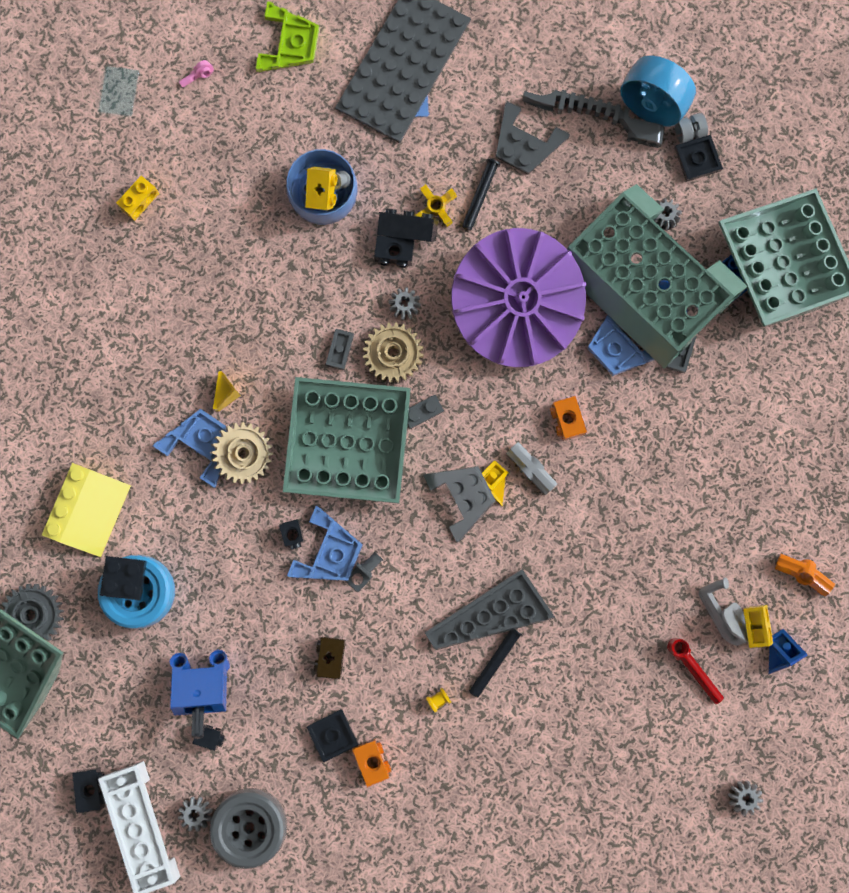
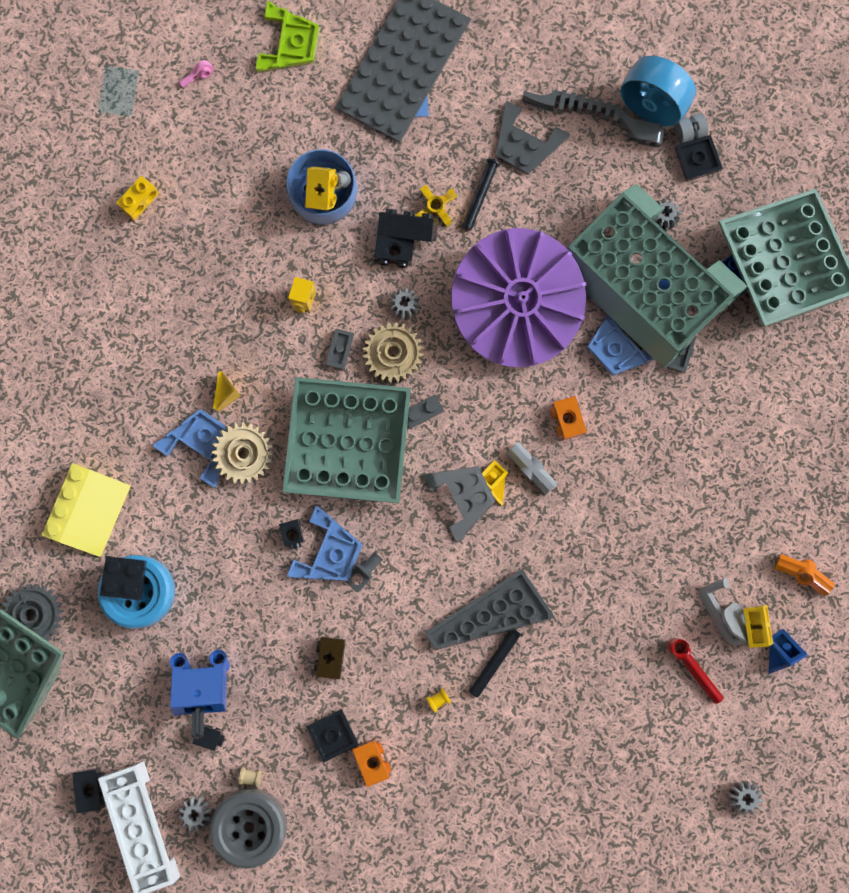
(250, 777): none -> tan bush
(302, 294): none -> yellow brick

